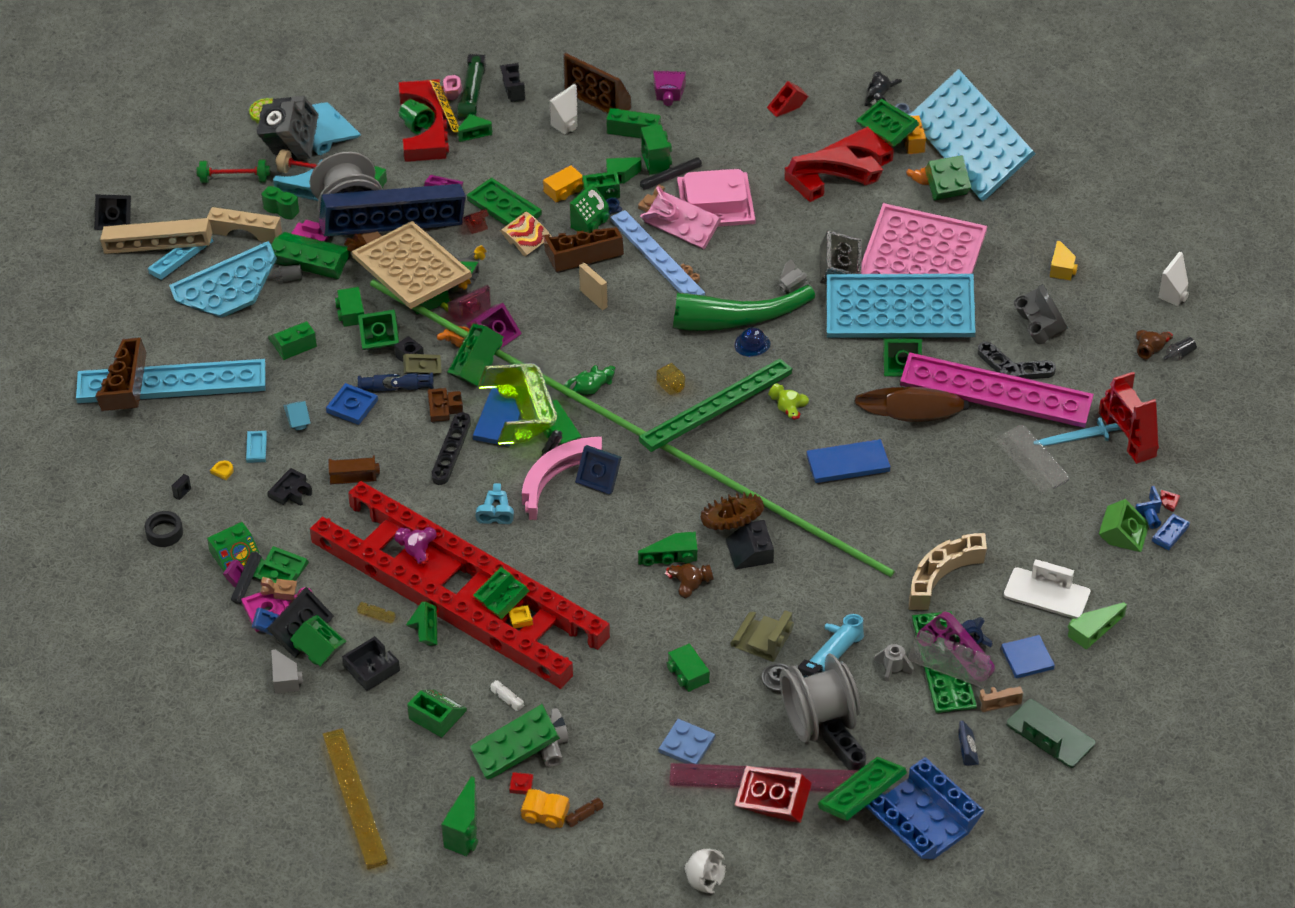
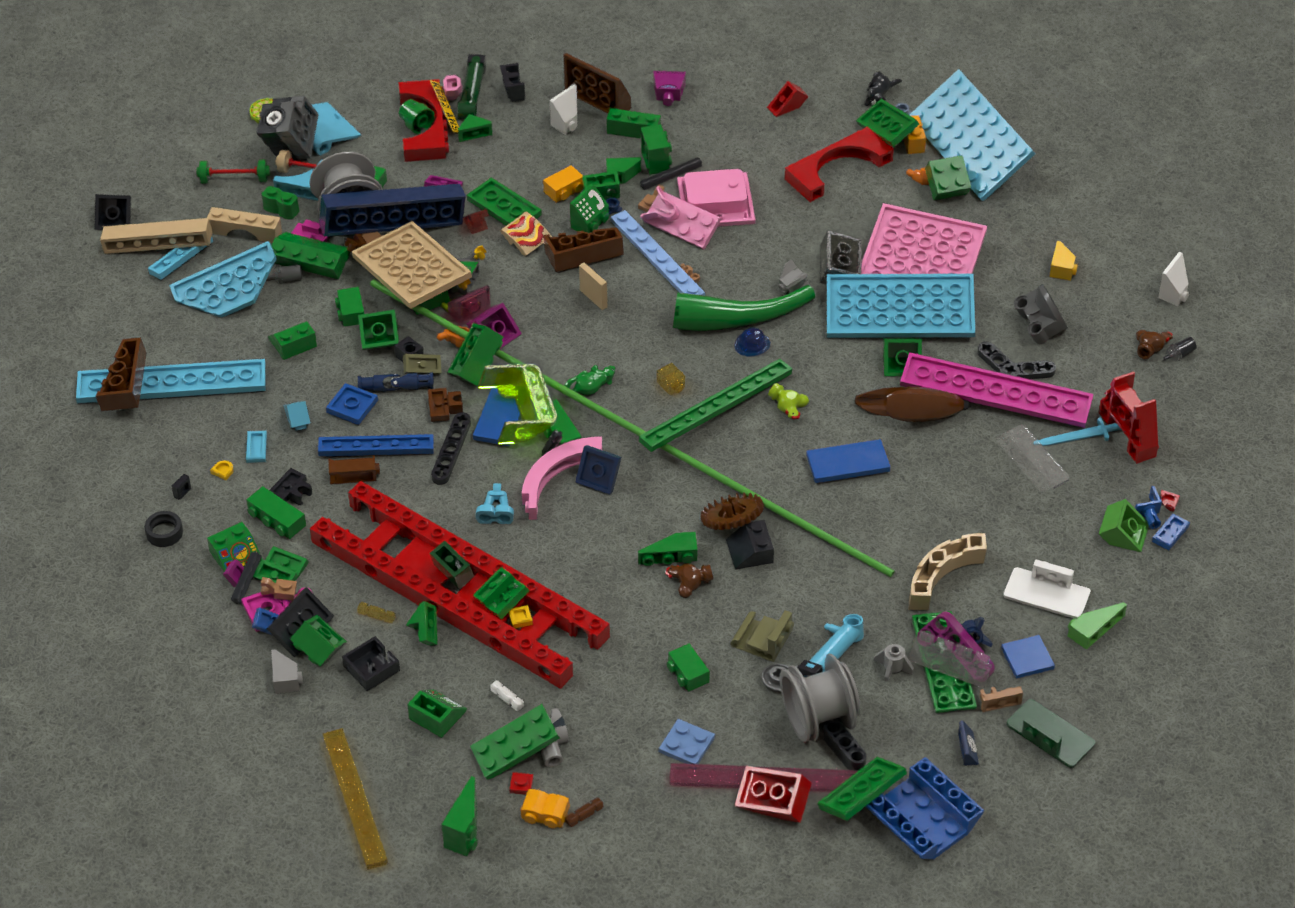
(275, 513): none -> green brick
(376, 445): none -> blue plate
(416, 542): magenta animal -> none
(451, 564): none -> dark green brick
(705, 865): white cylinder -> none
(838, 162): red arch -> none

